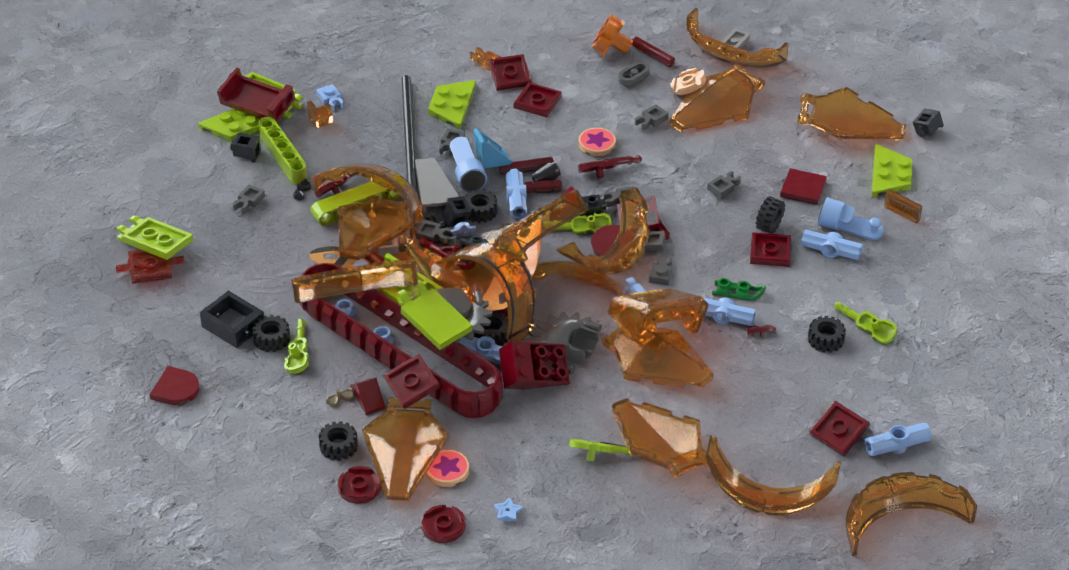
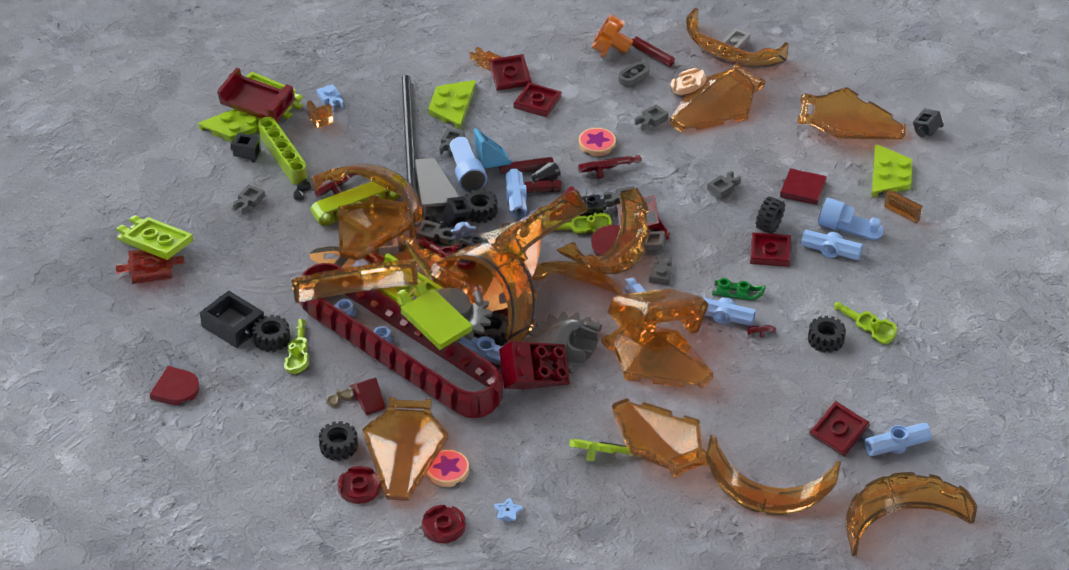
(411, 381): dark red plate -> none

